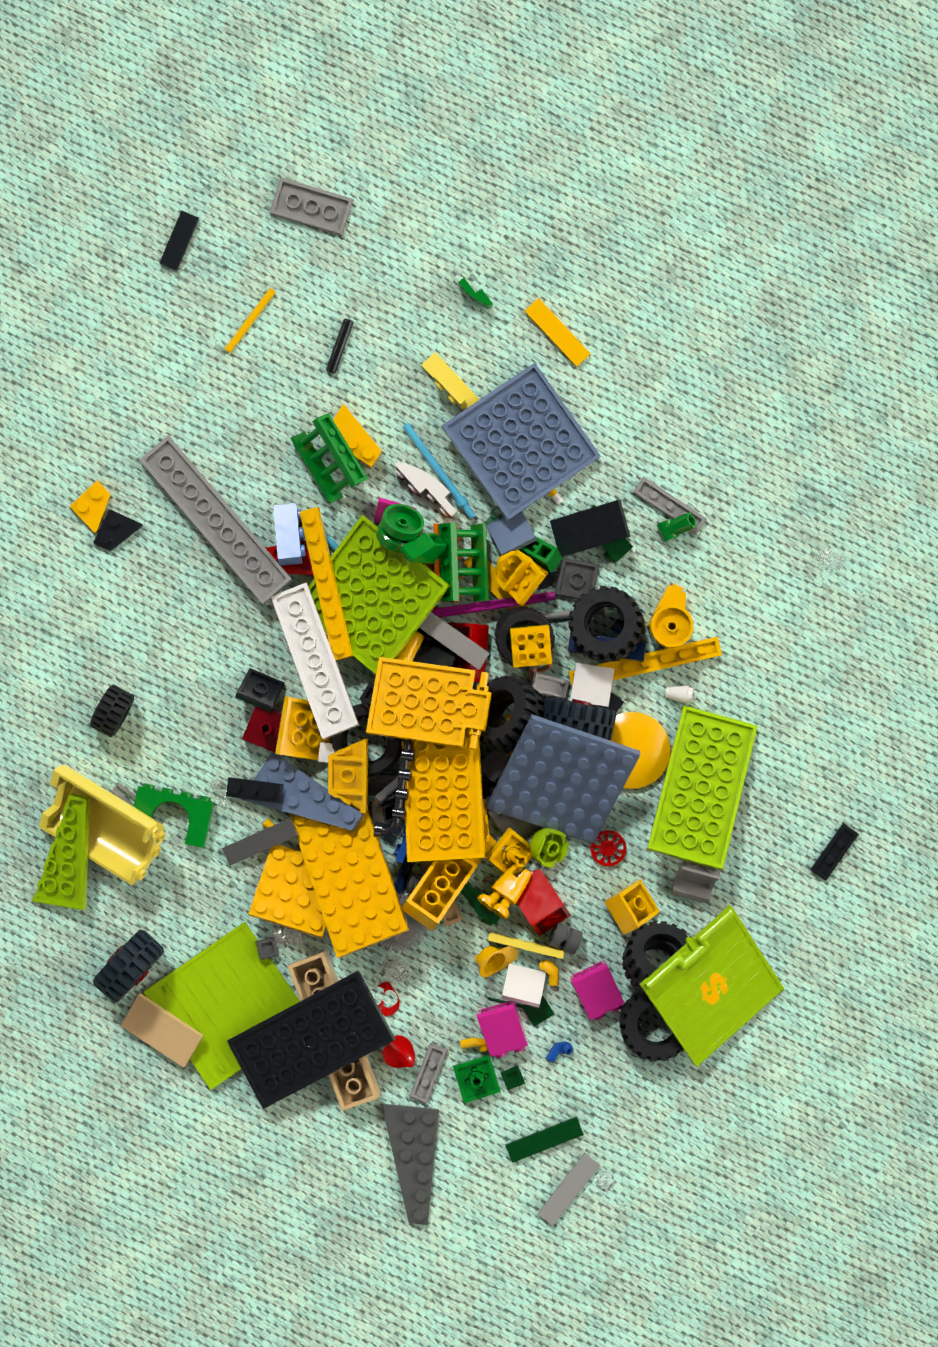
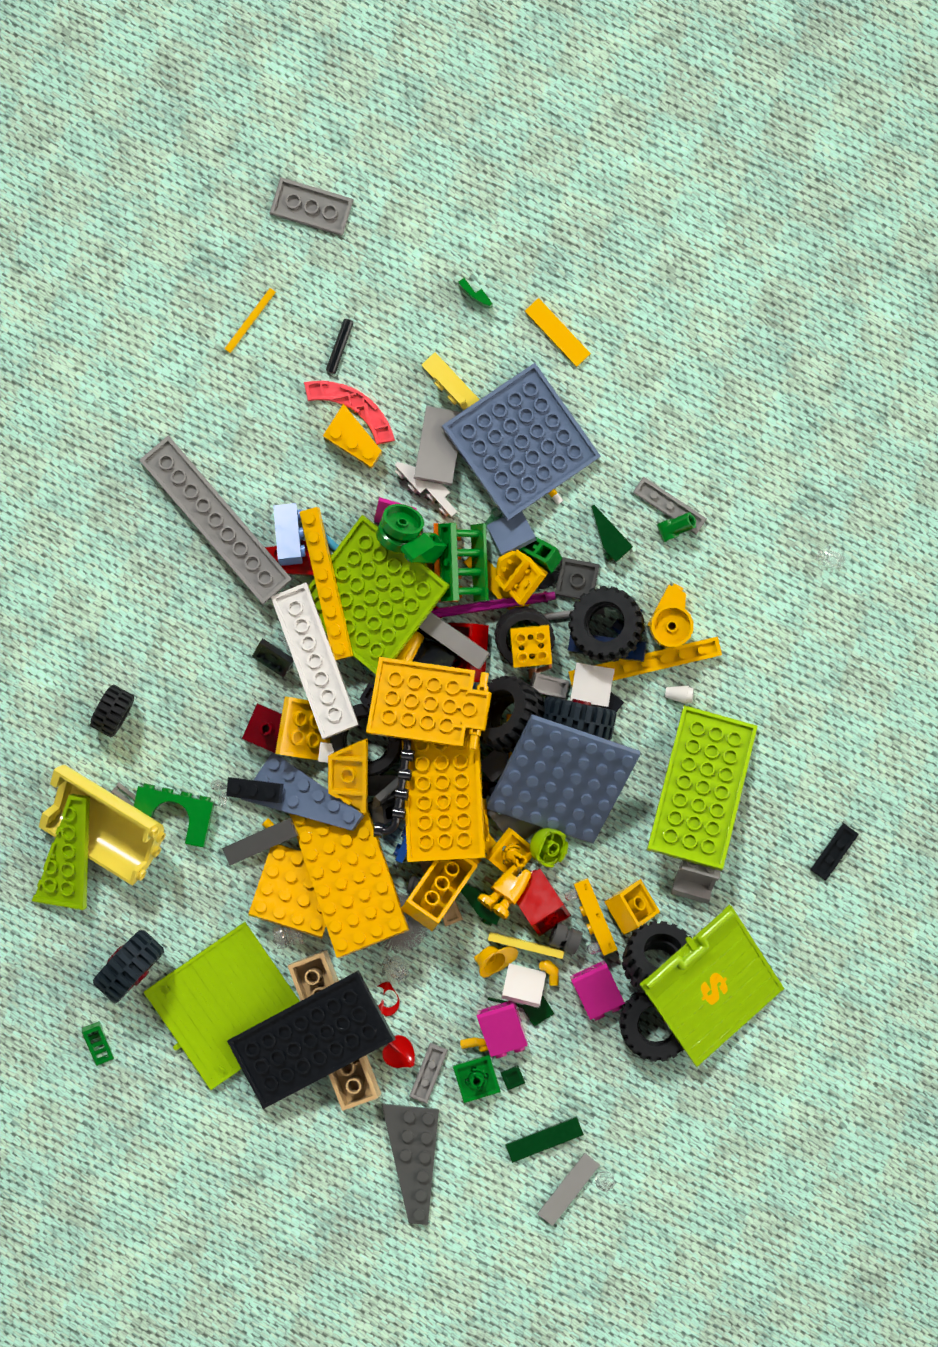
(92, 505): yellow wing -> none
(92, 1028): none -> green slope
(115, 530): black wing -> none
(162, 1030): tan tile -> none
(179, 240): black tile -> none
(259, 690): black tile -> none
(266, 948): dark grey tile -> none
(273, 658): none -> black bracket
(341, 453): green fence -> none
(357, 402): none -> coral tile
(403, 876): dark blue axle -> none
(436, 451): none -> light grey tile
(461, 501): medium azure bar -> none
(559, 1048): blue arm -> none
(590, 528): black tile -> none
(597, 922): none -> yellow piece
(608, 848): red wheel -> none
(650, 738): yellow dish -> none

